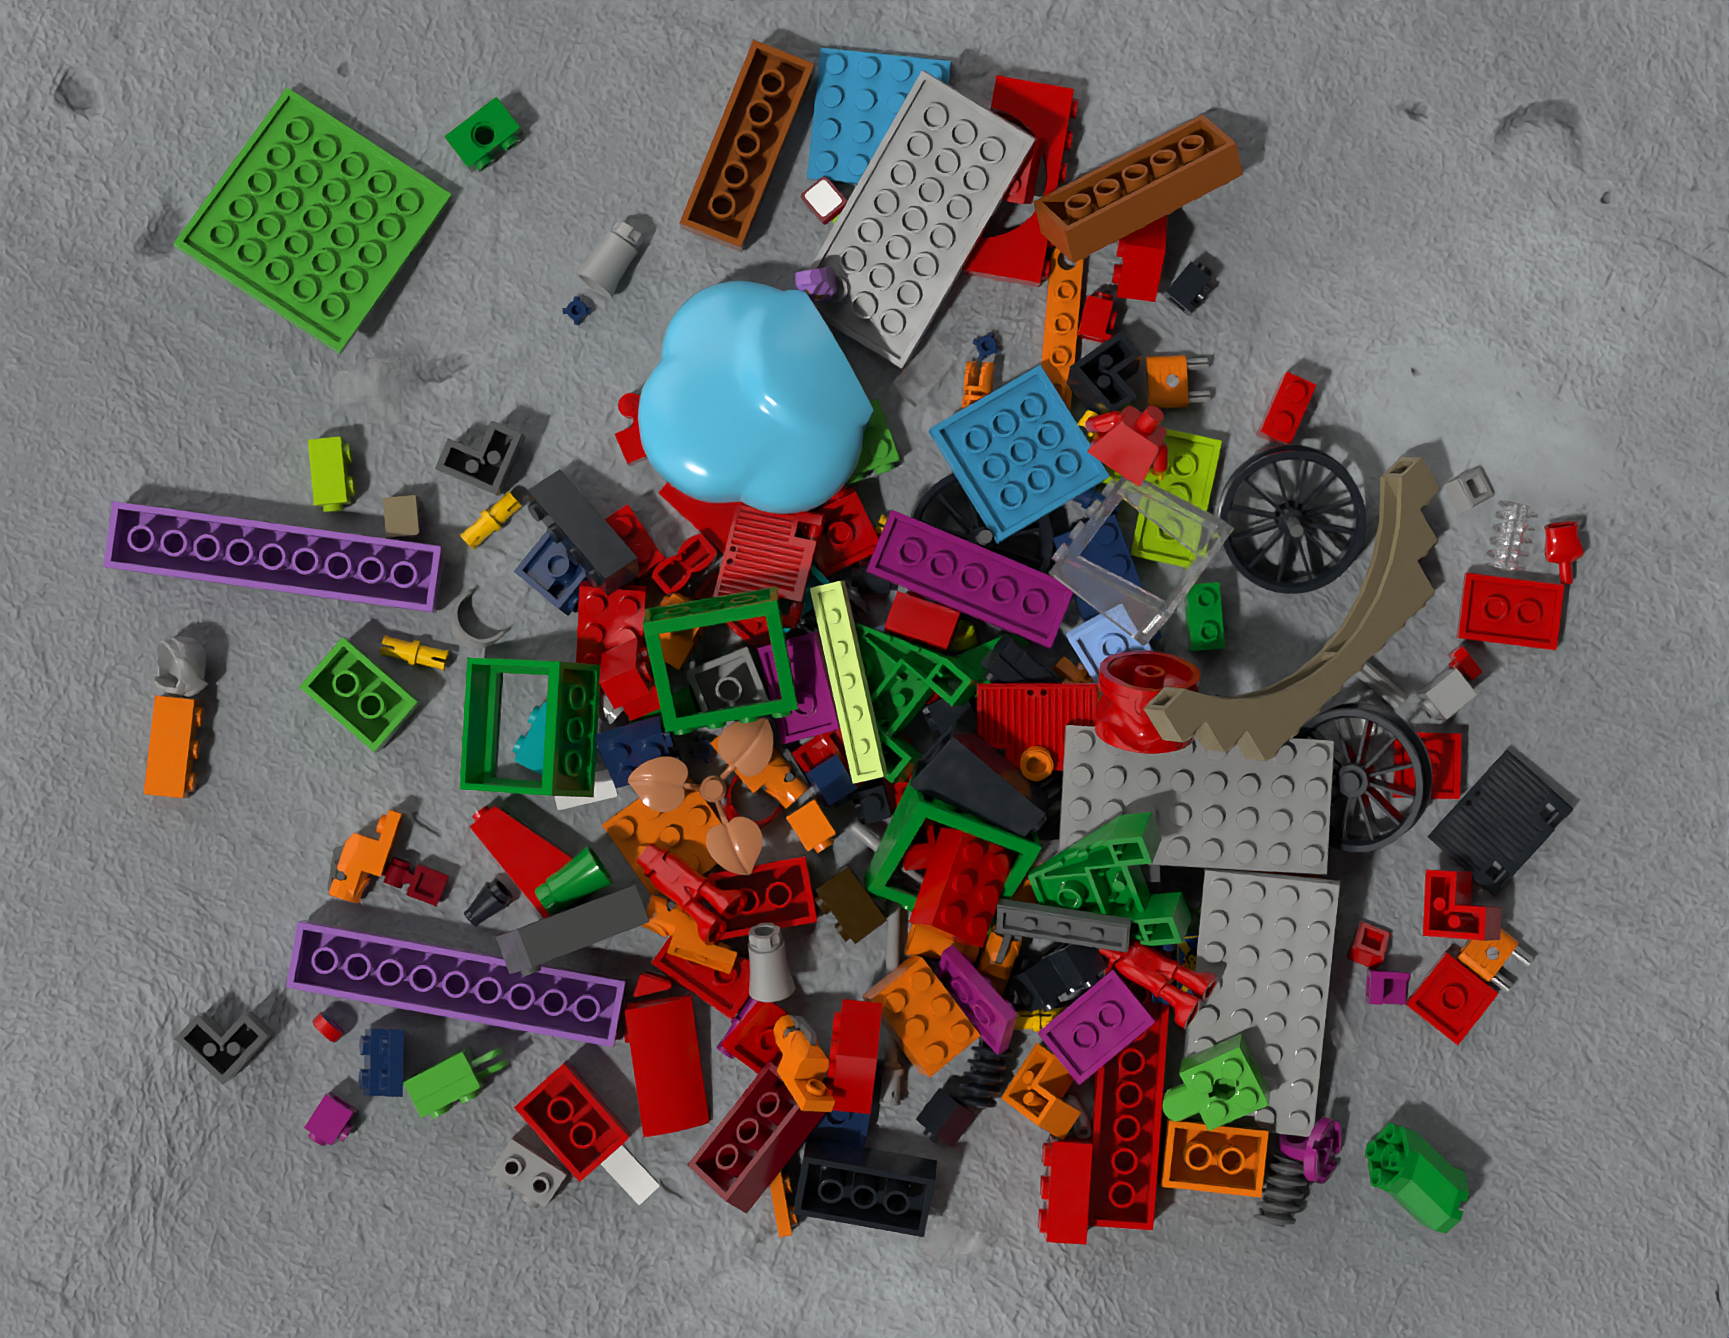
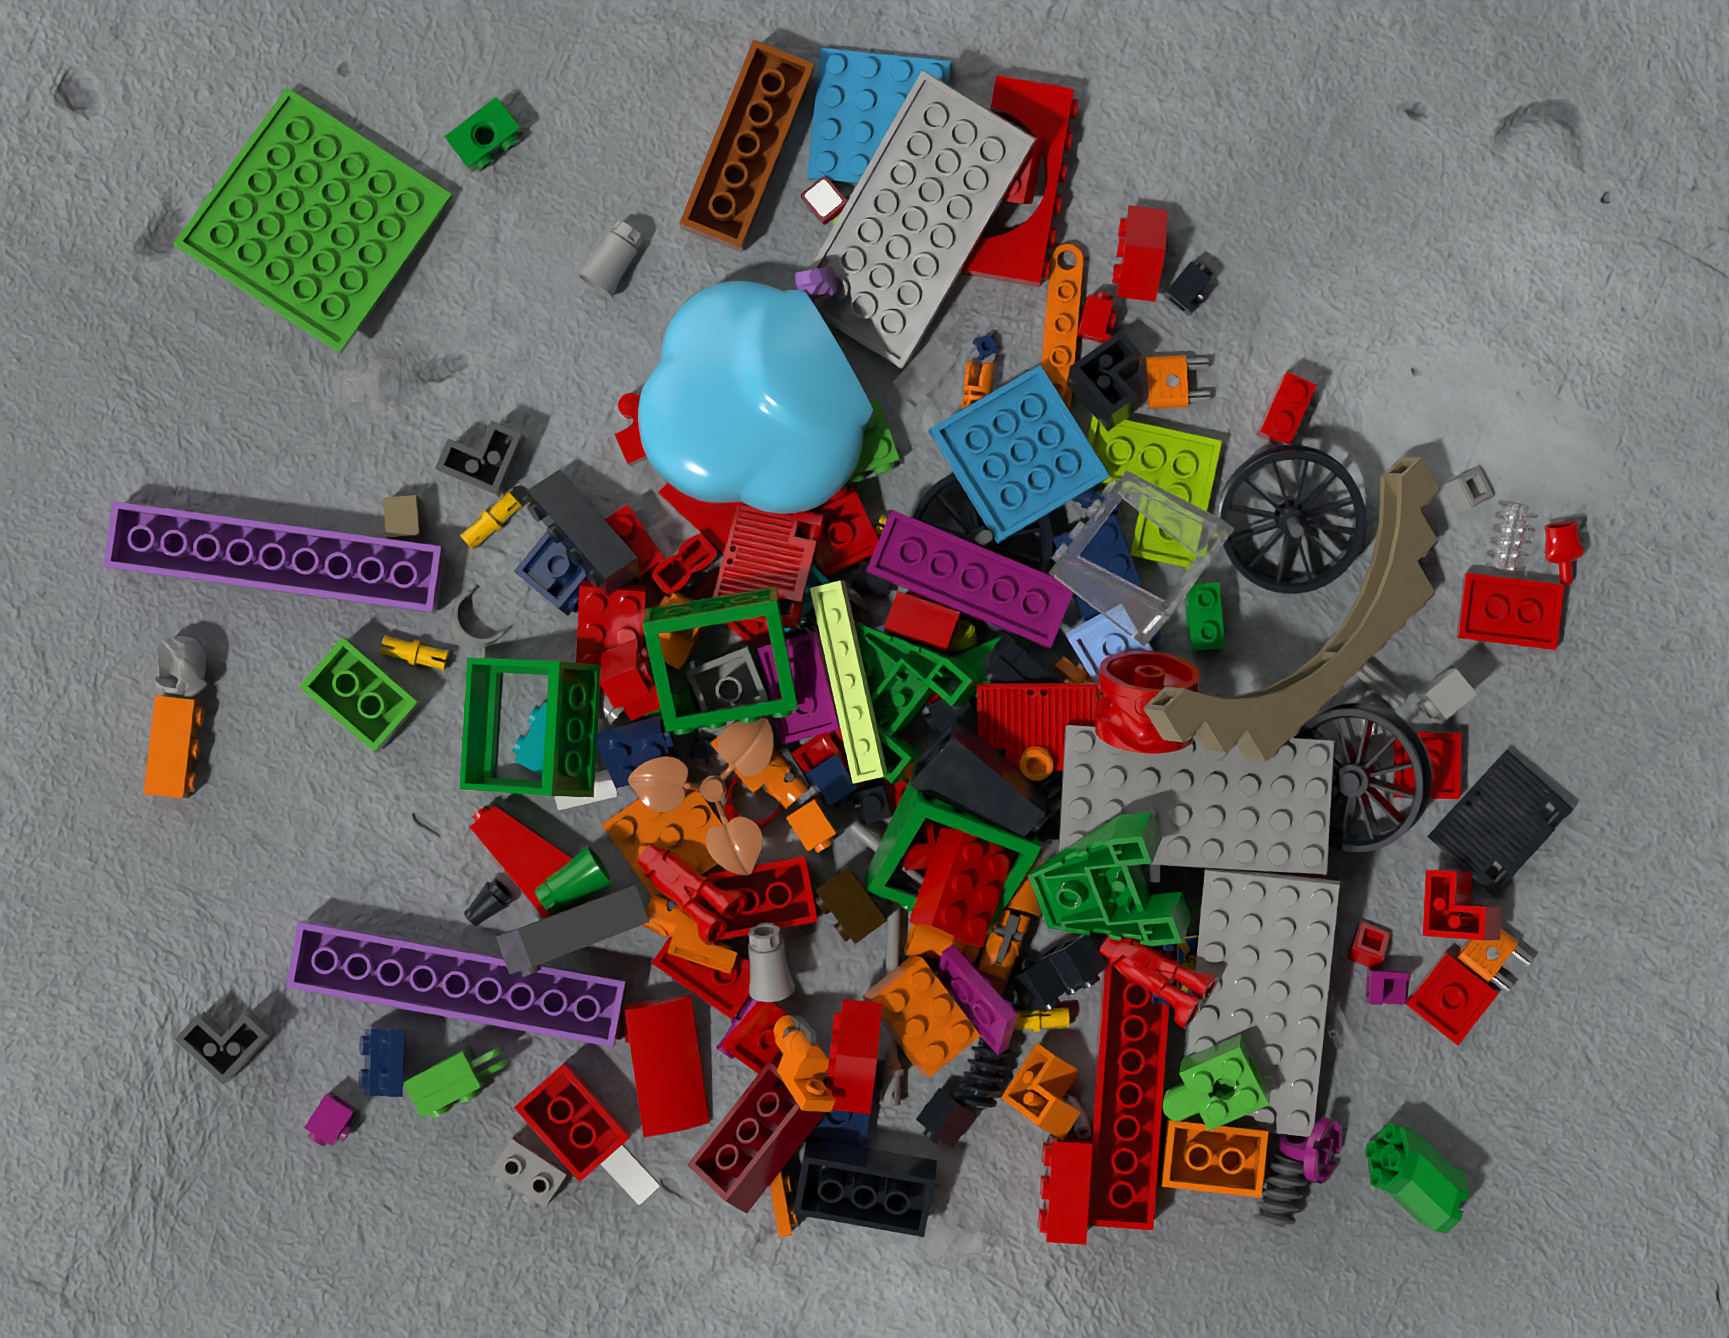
(328, 1027): red tile -> none
(330, 474): lime brick -> none
(363, 856): orange plate -> none
(425, 882): dark red plate -> none
(576, 310): dark blue piece -> none
(651, 983): red slope -> none
(1063, 925): dark grey tile -> none
(1097, 1026): magenta plate -> none
(1129, 442): red torso -> none
(1138, 188): dark orange brick -> none
(1464, 663): red plate -> none

